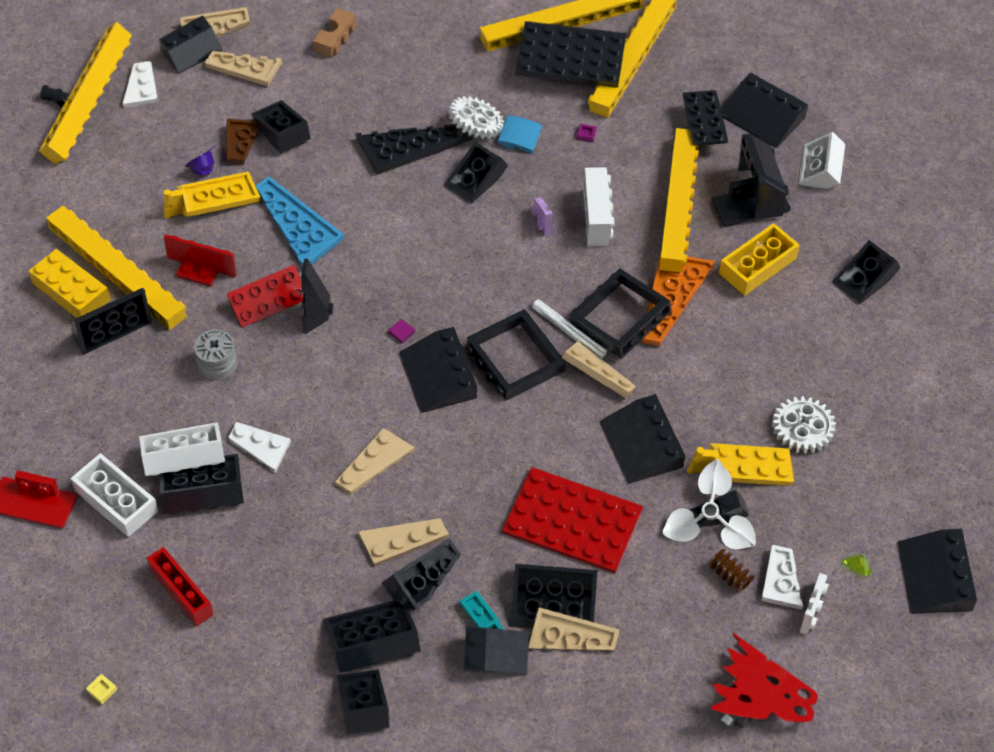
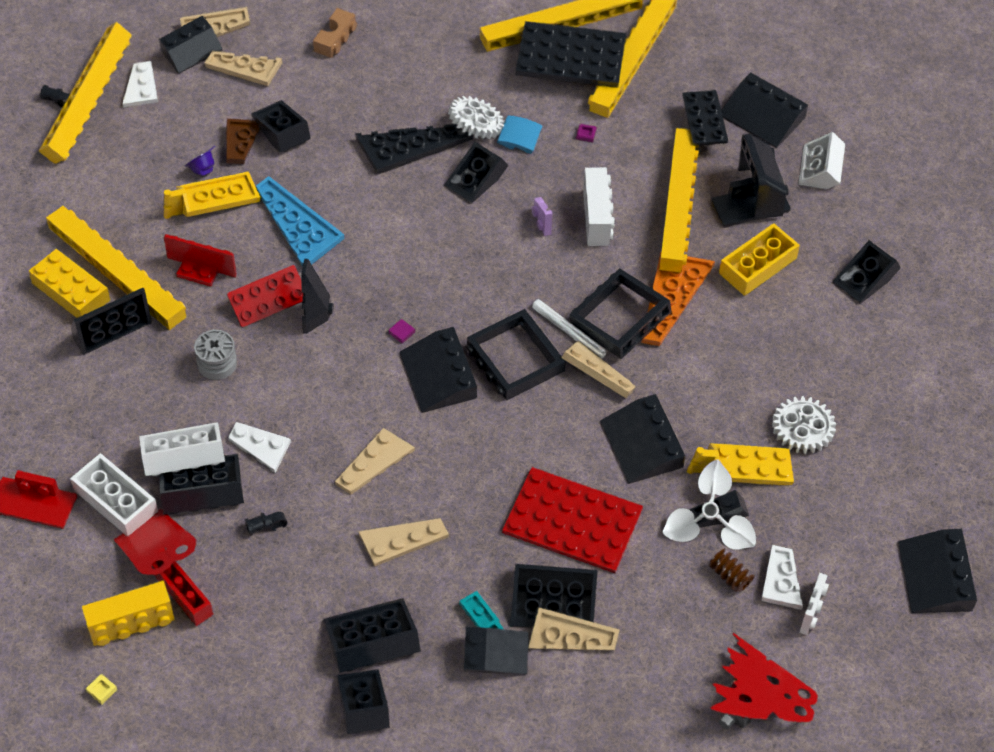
(128, 613): none -> yellow brick
(154, 534): none -> red piece
(265, 522): none -> black connector
(419, 579): black wedge -> none
(858, 564): clear neon green tile -> none

